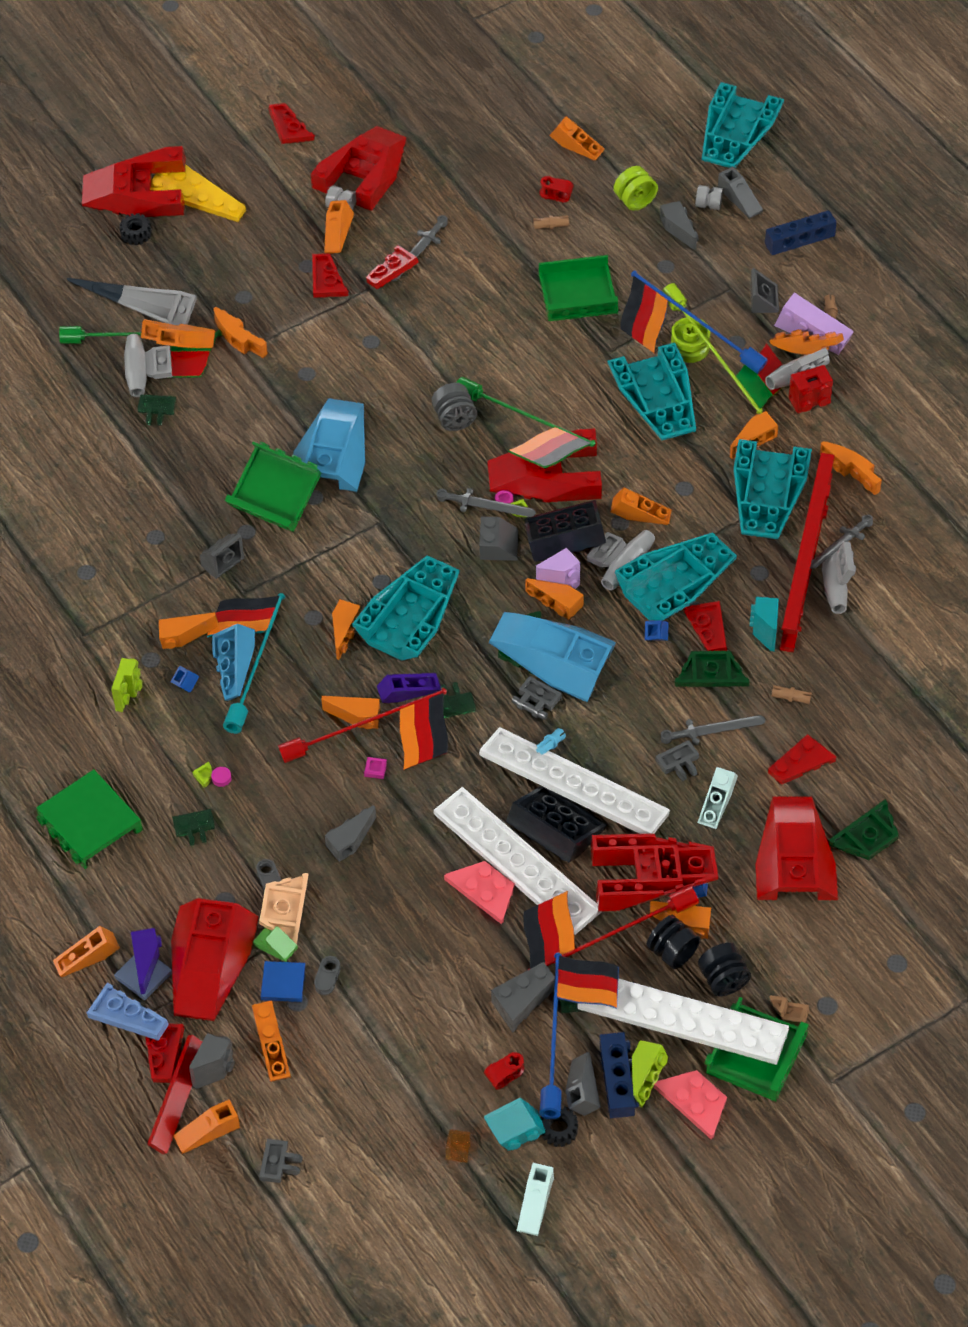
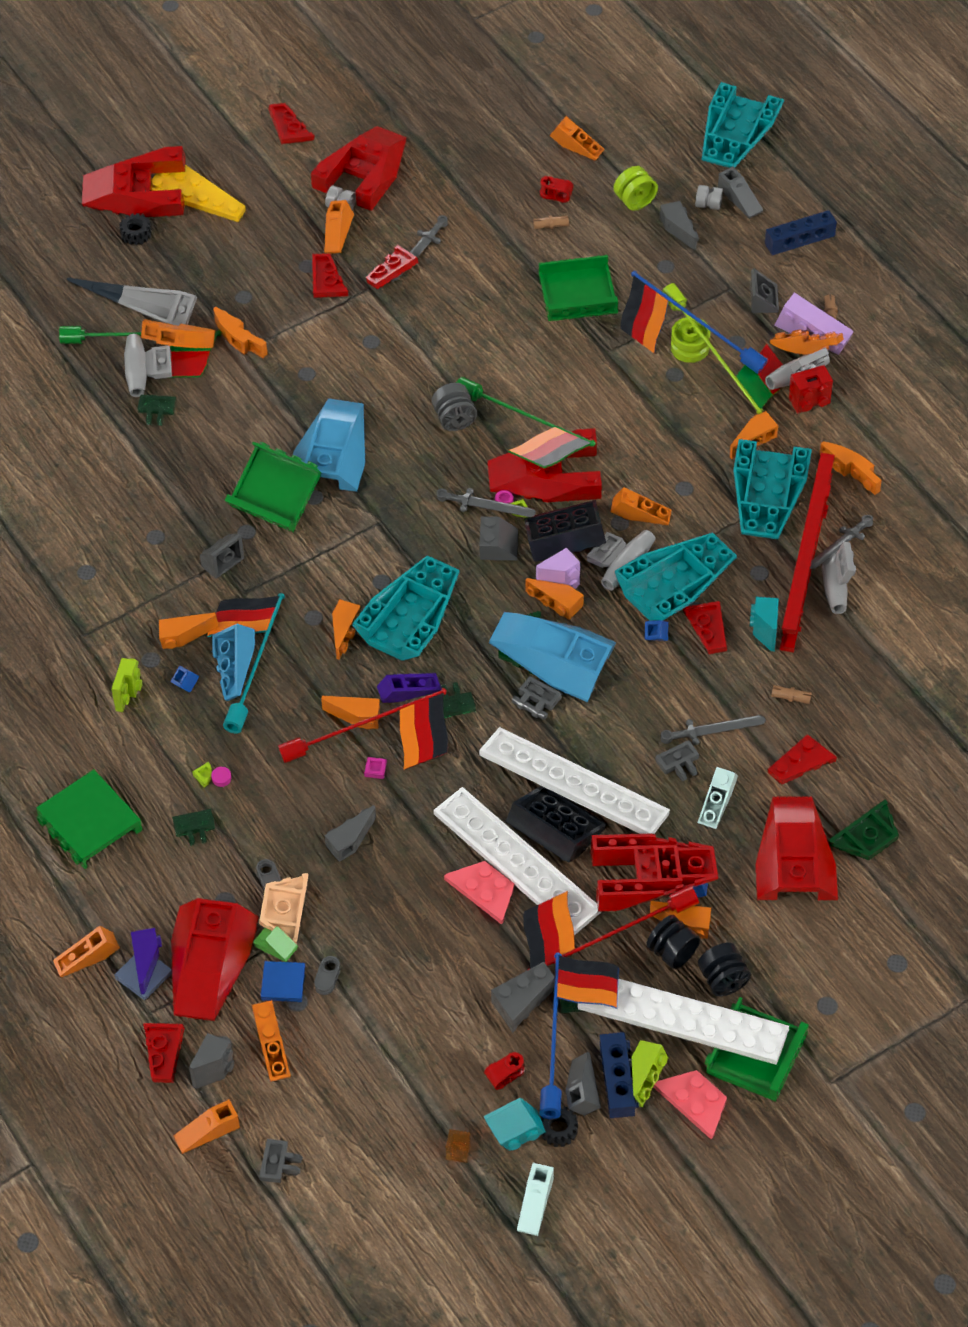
(122, 1012): medium blue wing -> none
(174, 1099): red tile -> none
(550, 741): medium azure axle -> none
(658, 390): teal wedge -> none
(711, 670): dark green wing -> none
(790, 1012): medium nougat slope -> none

